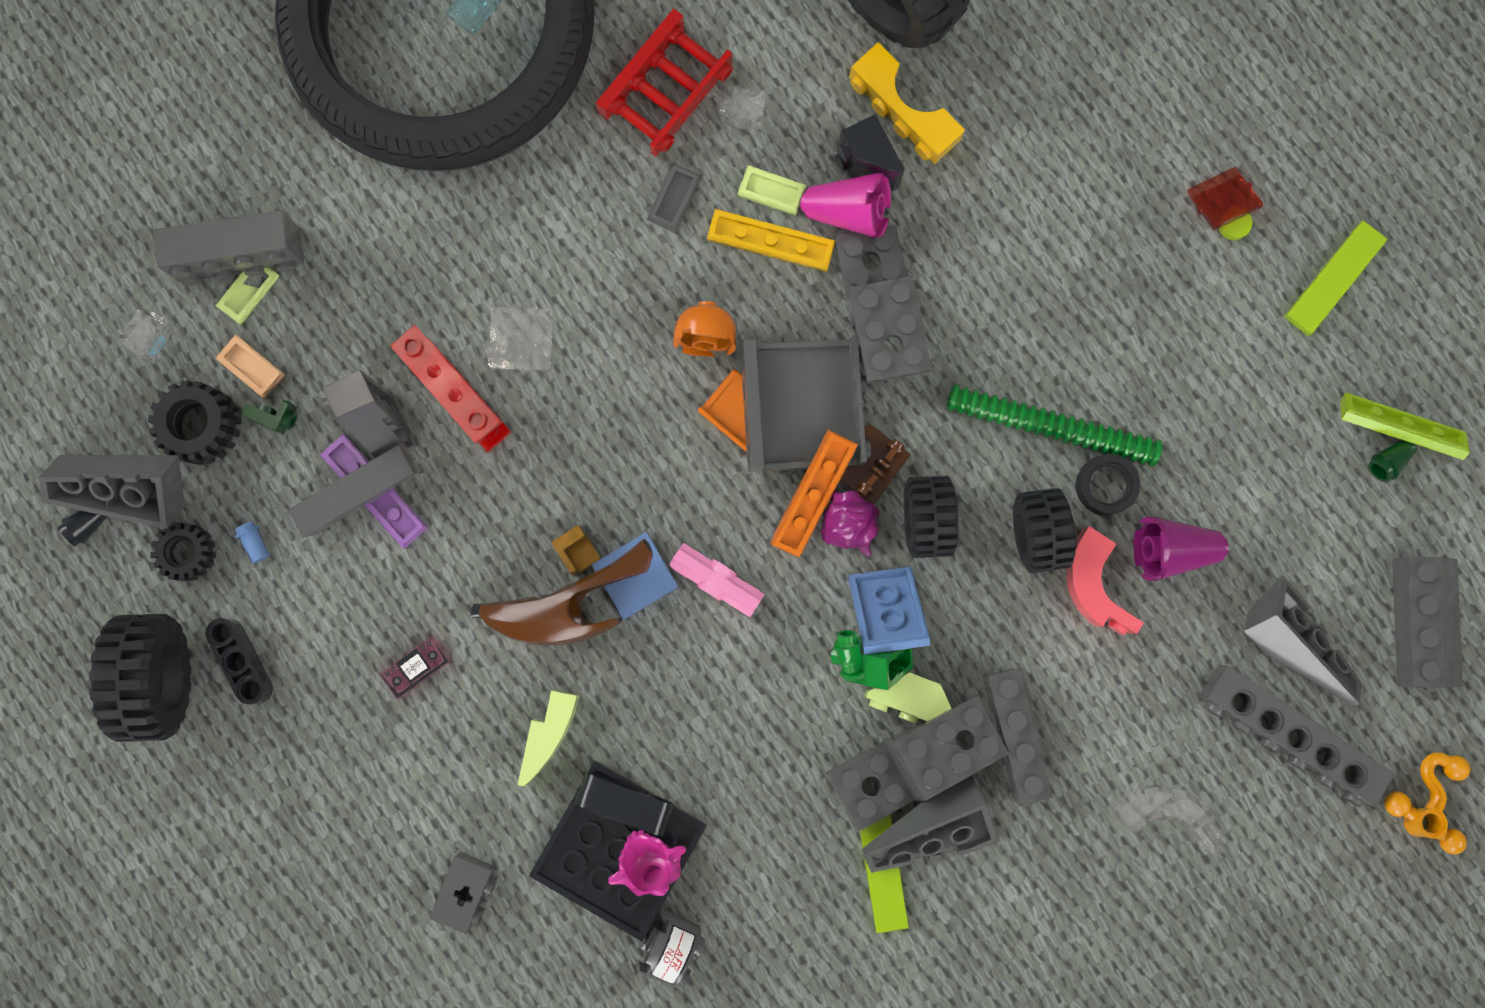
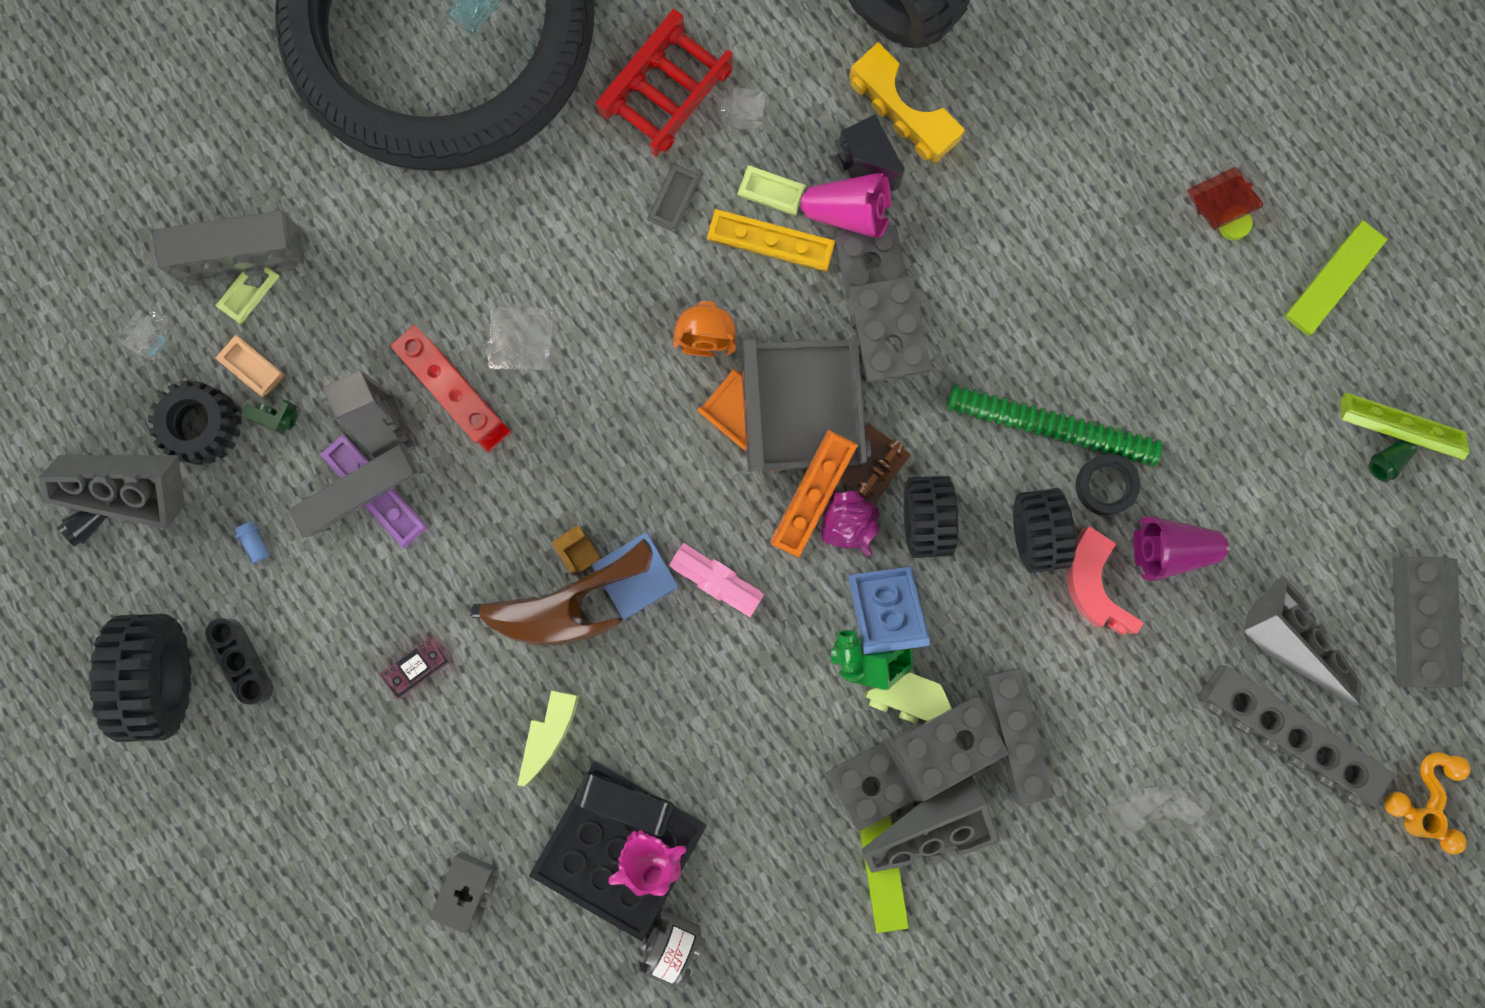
(165, 547): black tyre -> none

